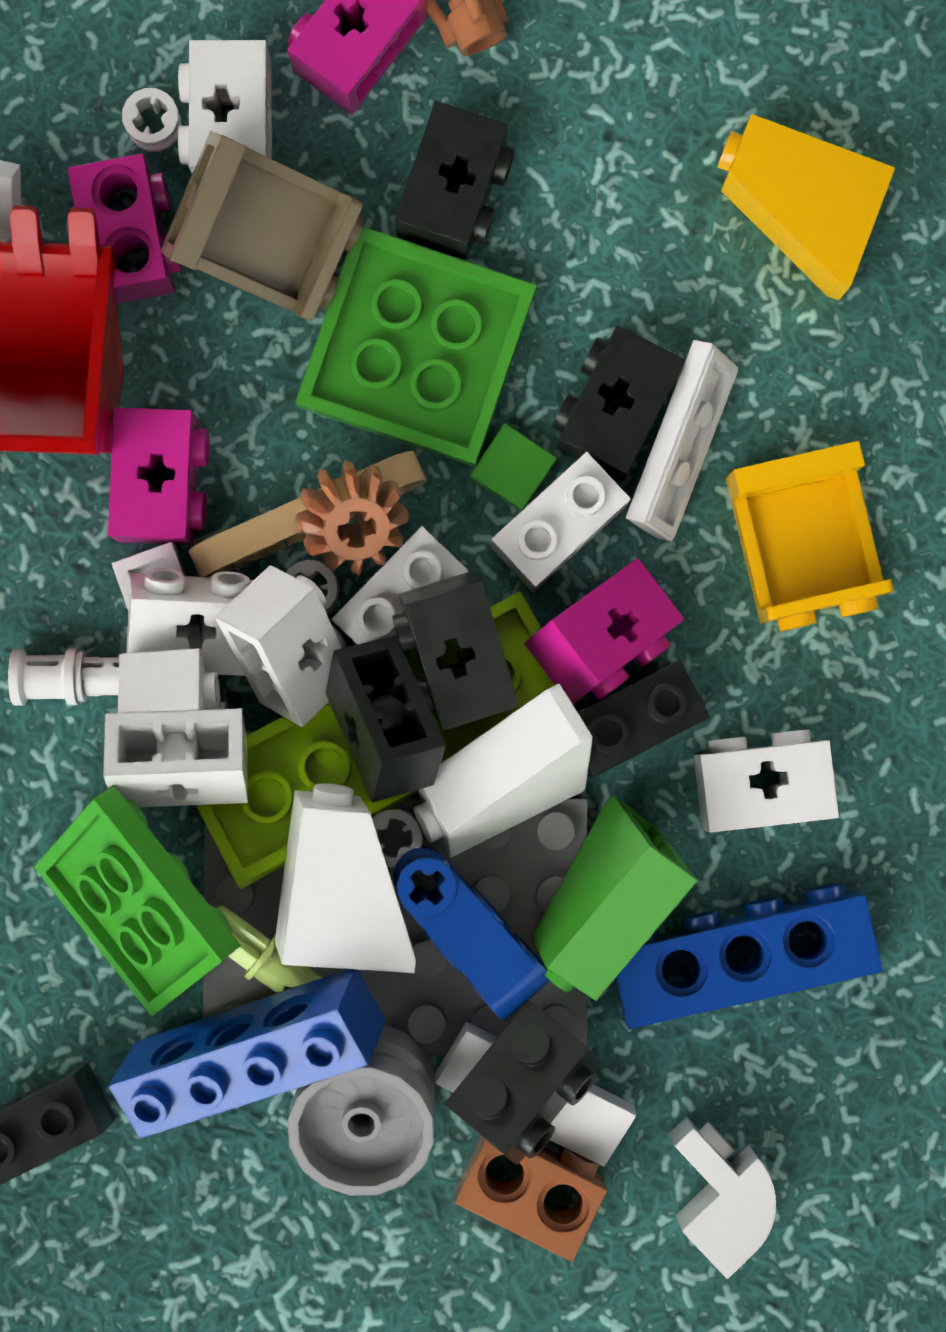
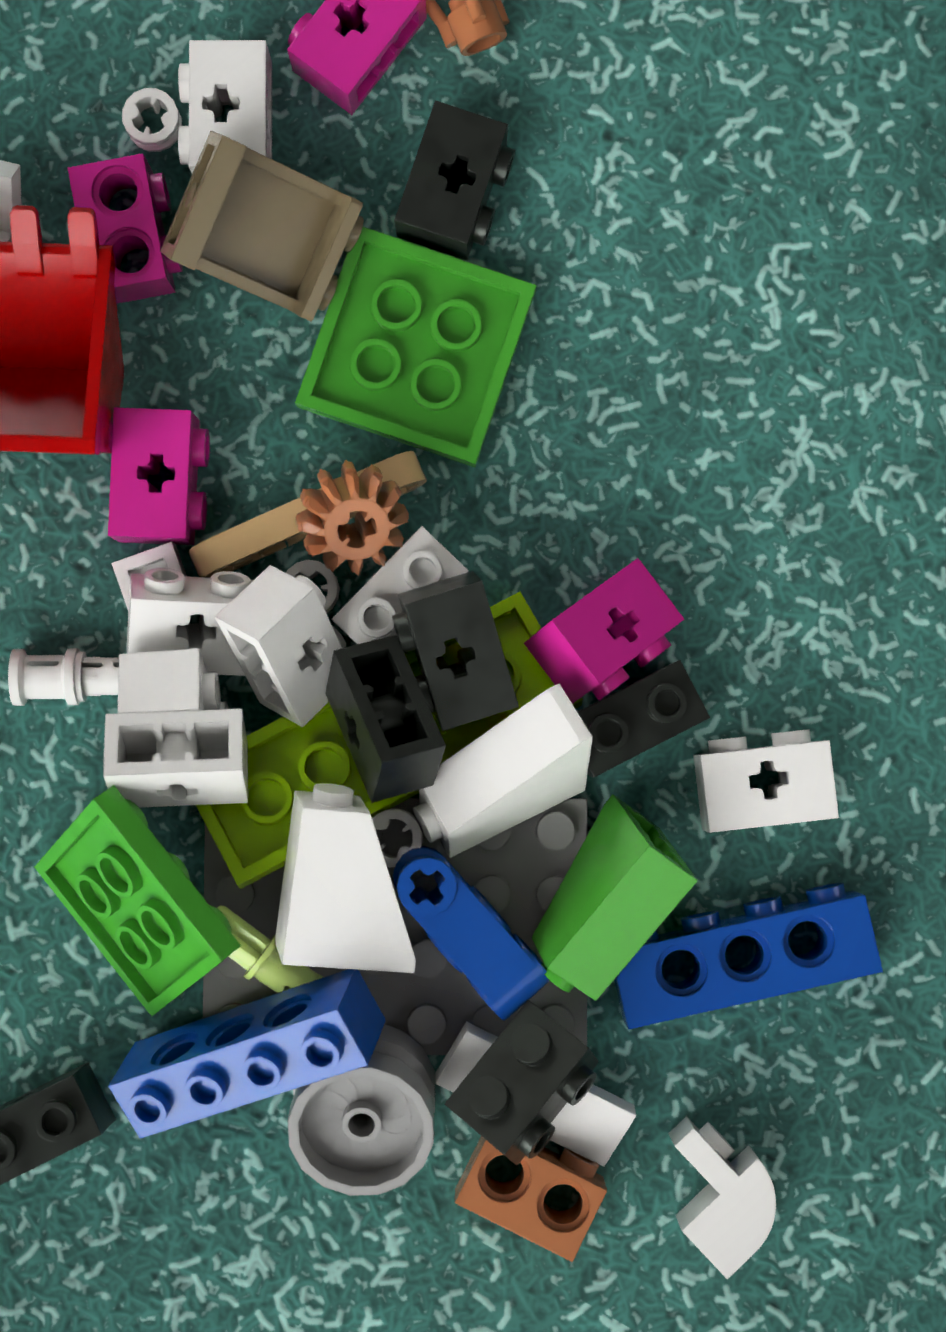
(513, 467): bright green tile -> none
(559, 522): white brick -> none
(645, 377): pearl dark grey brick -> none
(682, 441): white tile -> none
(806, 198): yellow slope -> none
(807, 536): yellow panel -> none

